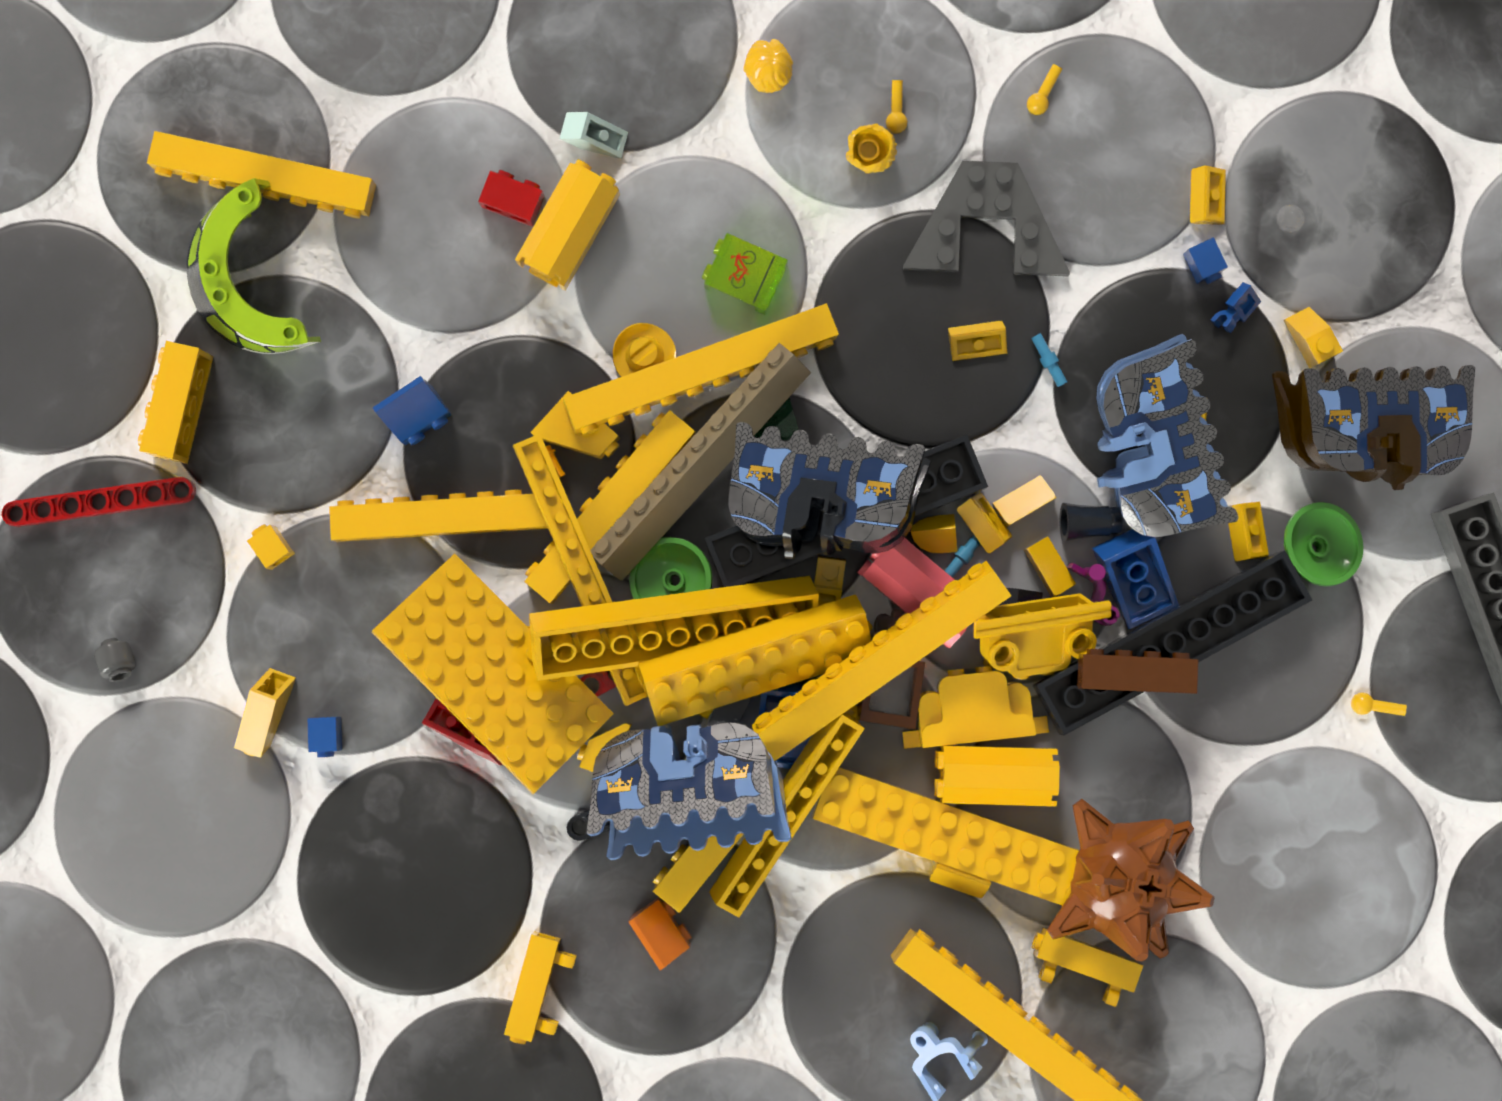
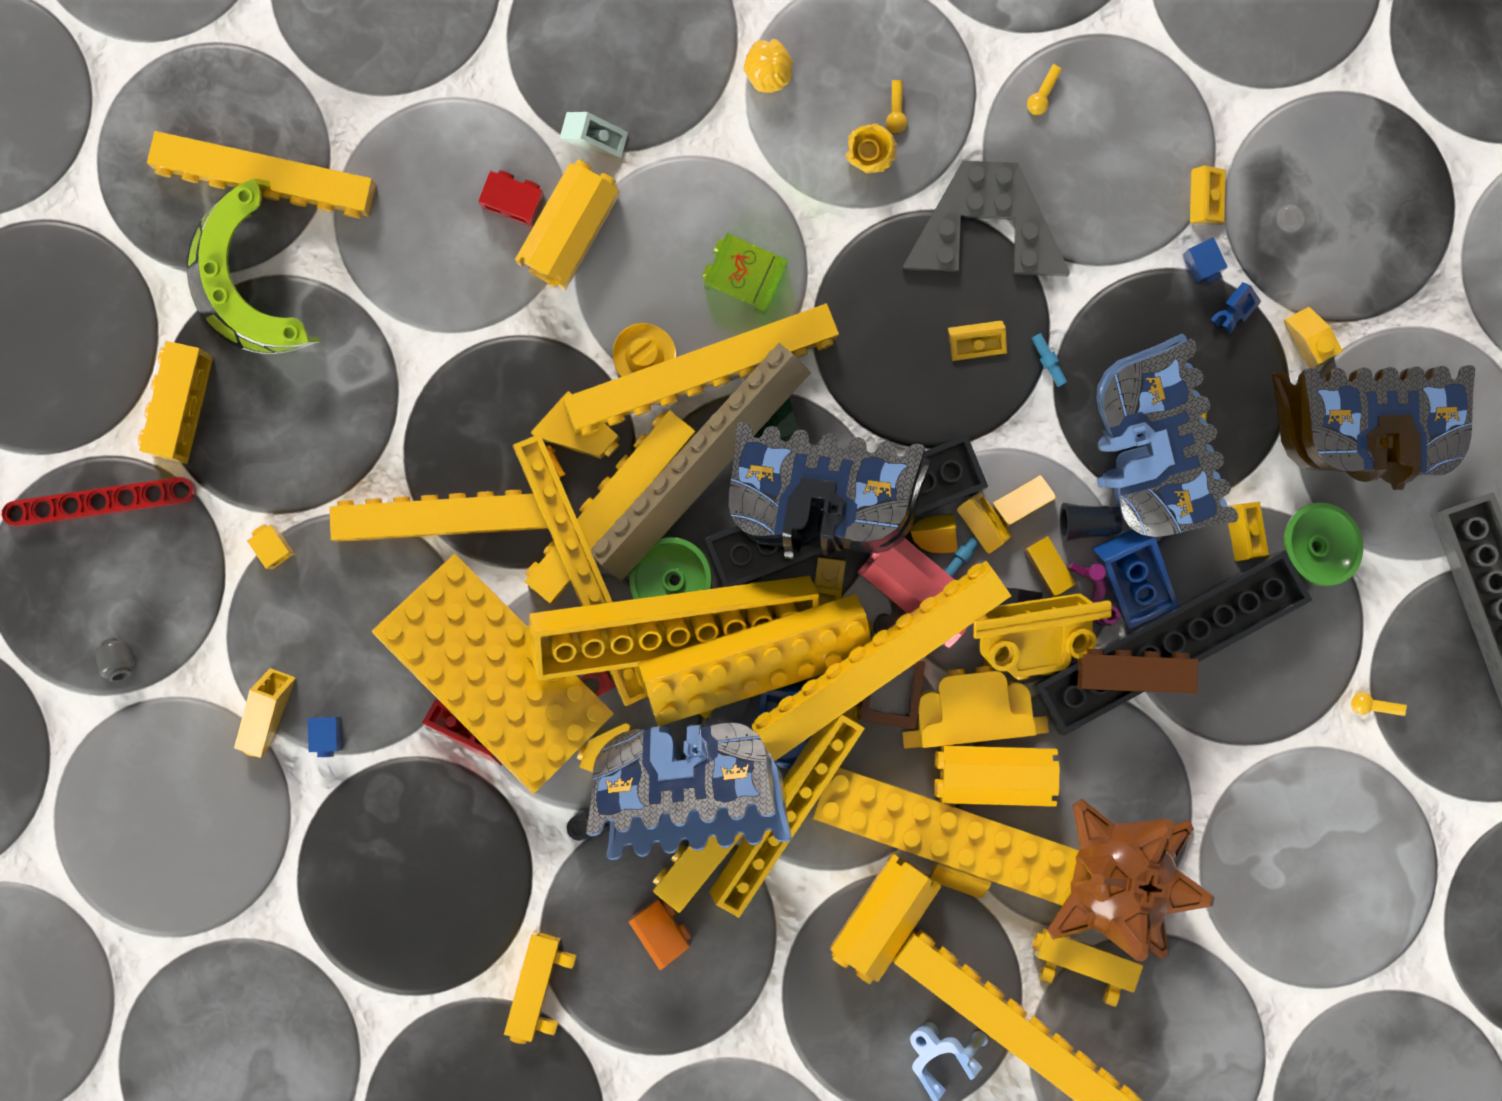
(413, 411): blue slope -> none
(884, 919): none -> yellow brick

